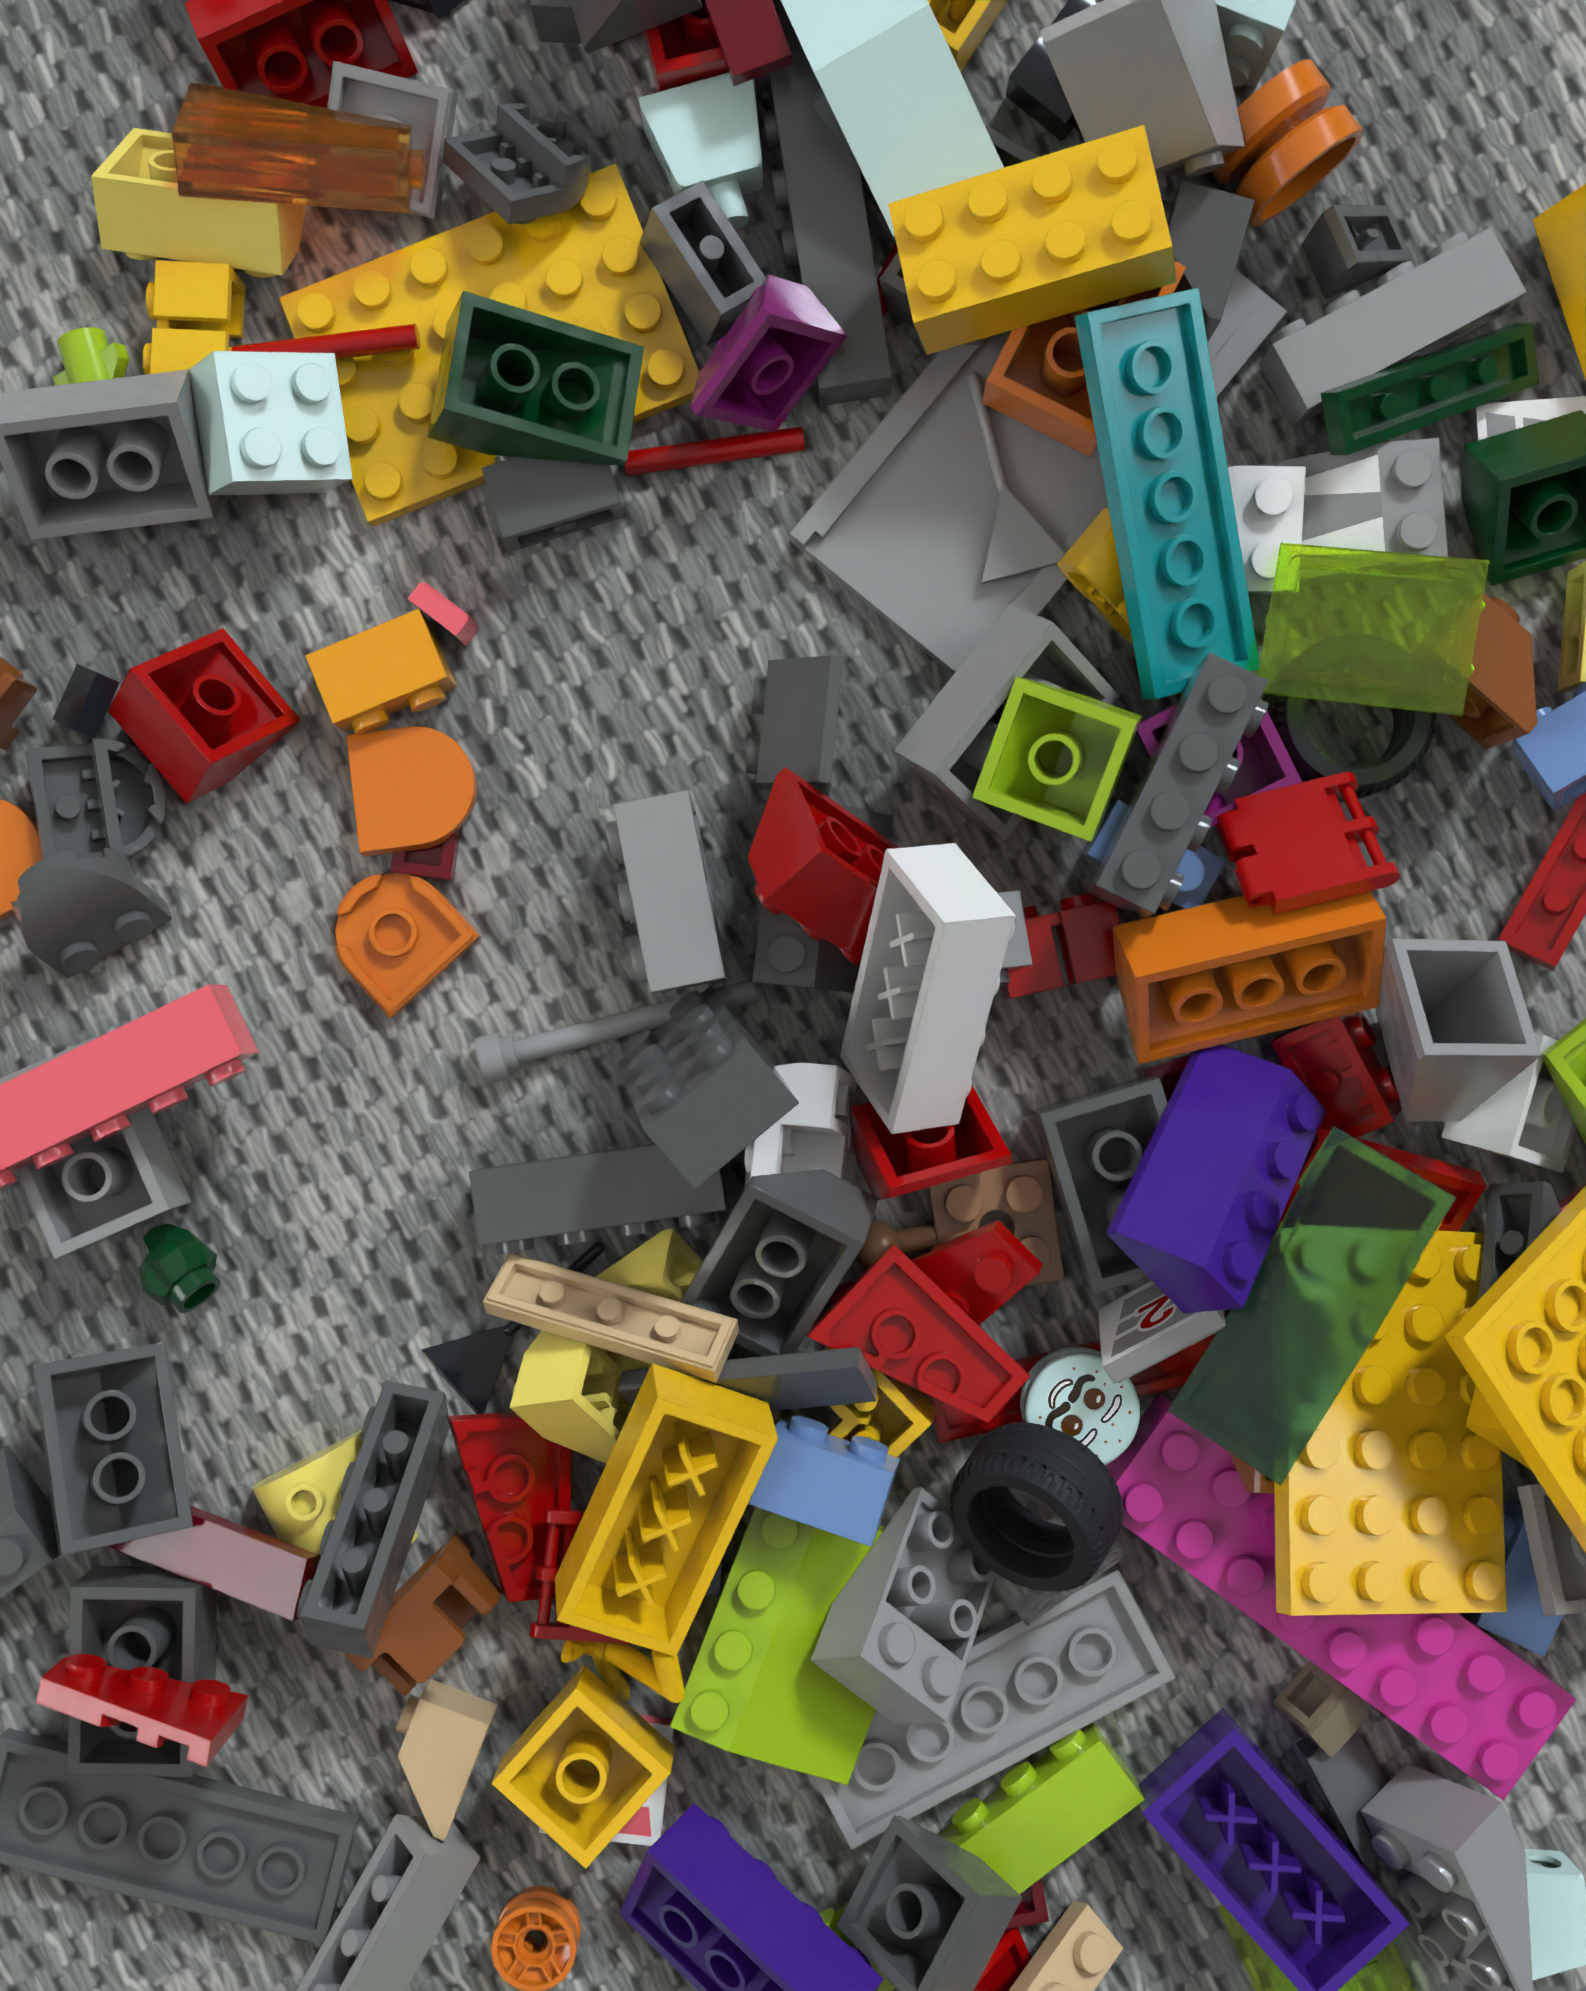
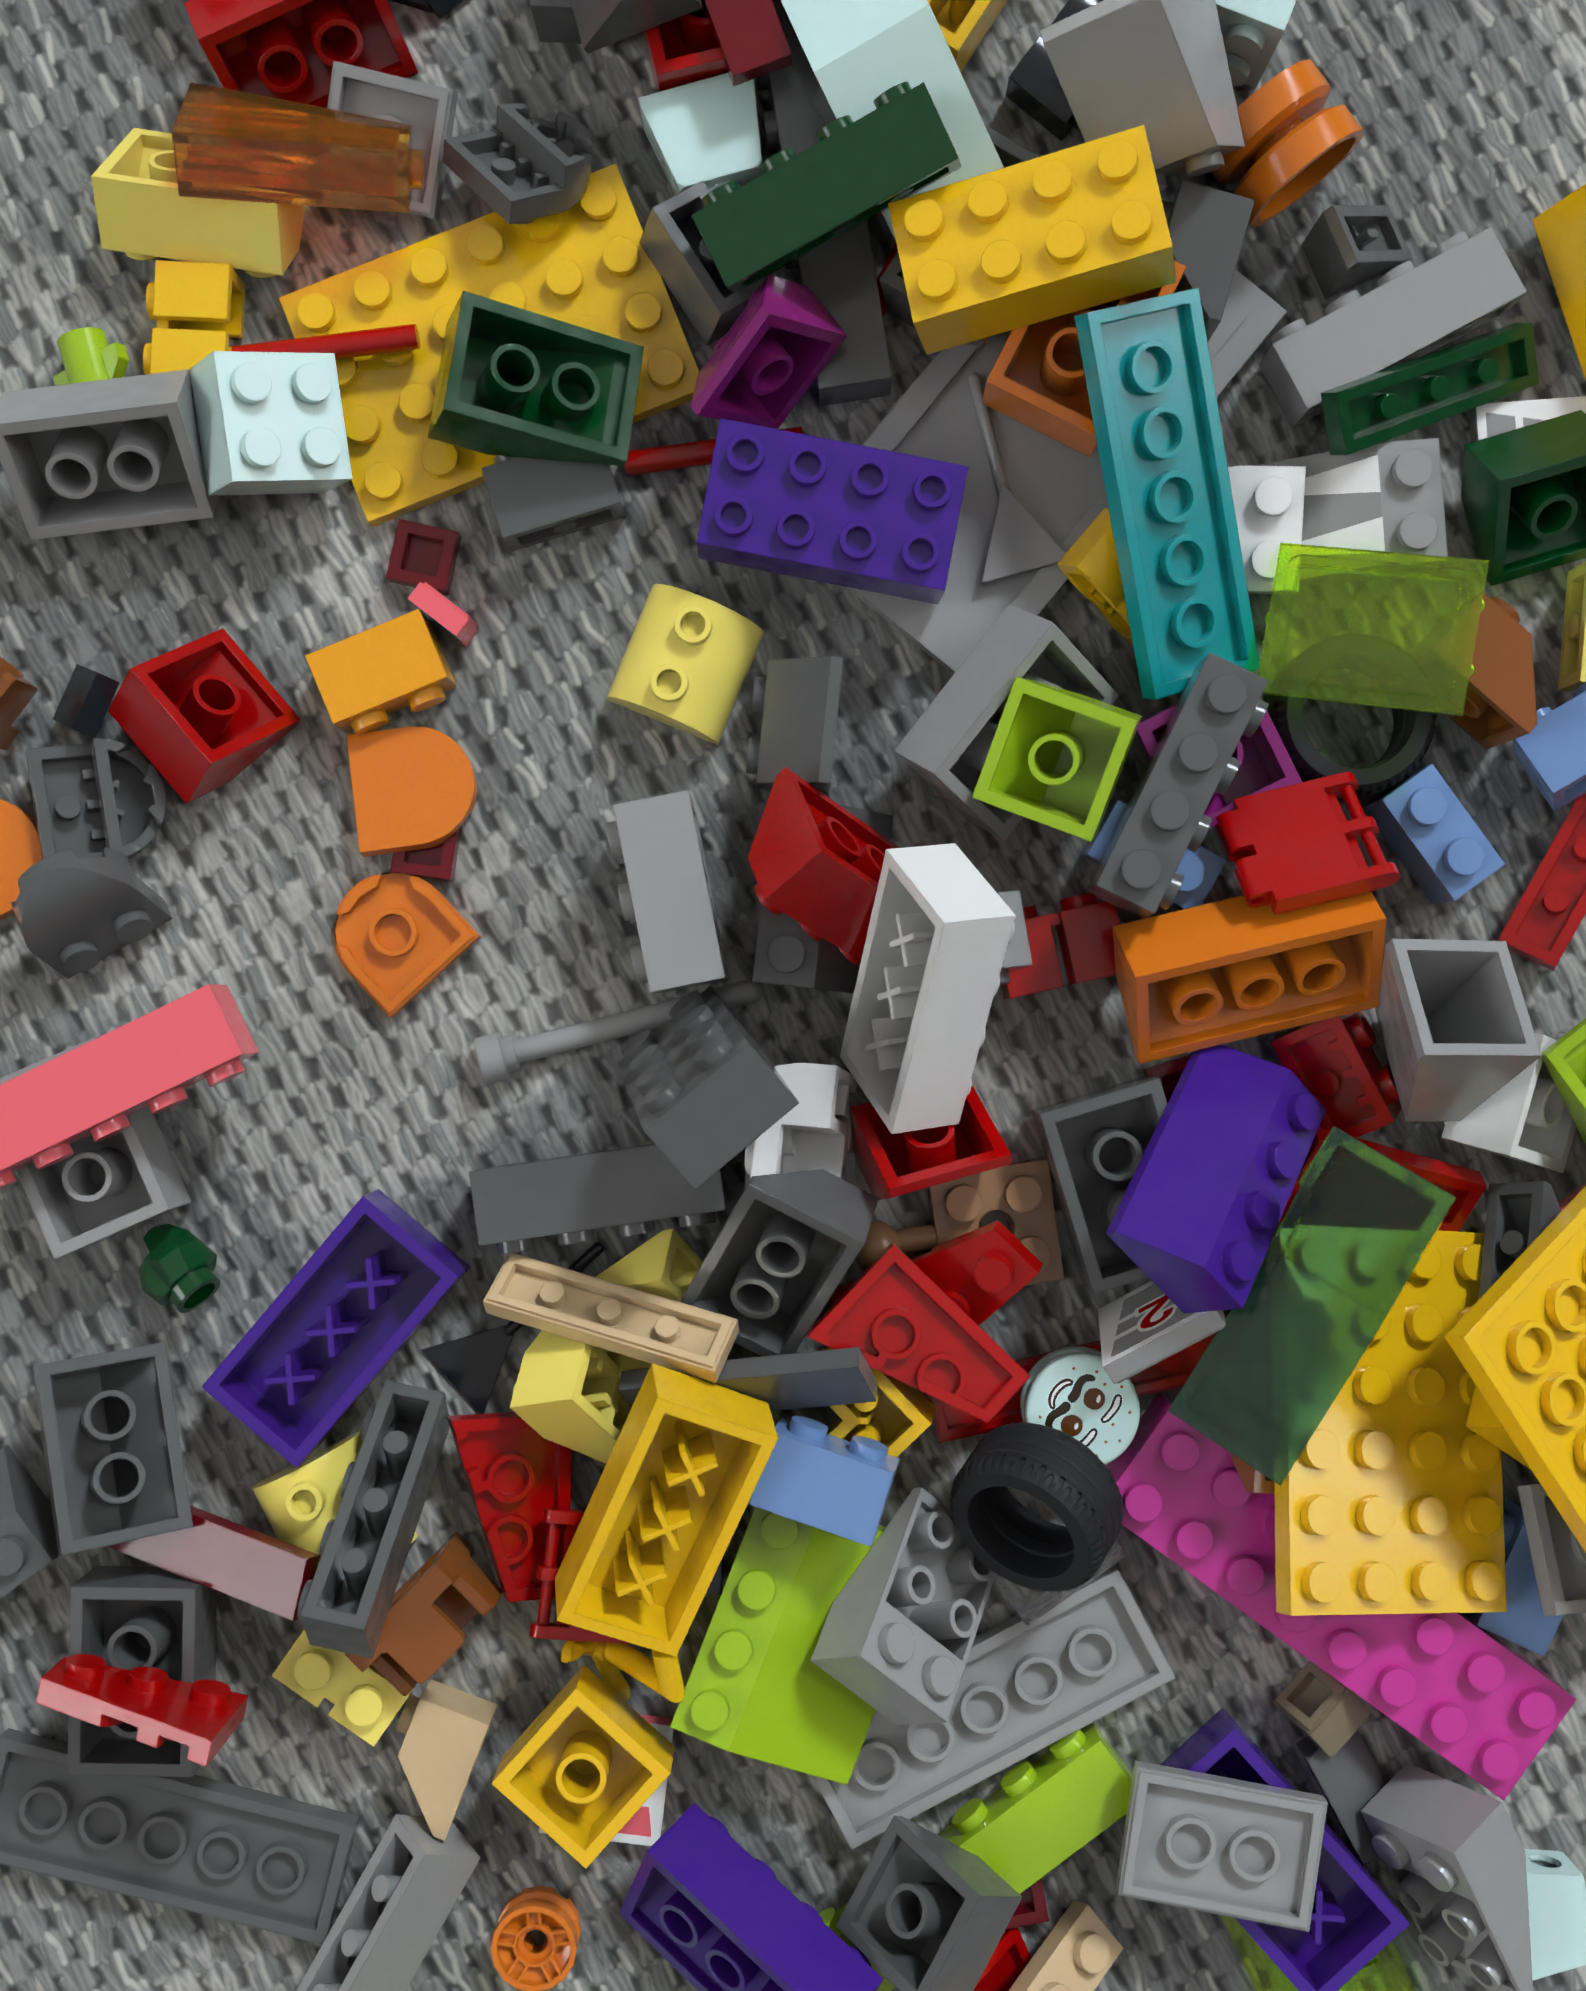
(335, 1327): none -> dark purple brick
(361, 1700): none -> light yellow piece
(423, 556): none -> dark red tile
(686, 662): none -> light yellow brick
(826, 188): none -> dark green brick
(831, 511): none -> dark purple brick
(1222, 1845): none -> light grey tile
(1433, 835): none -> medium blue brick

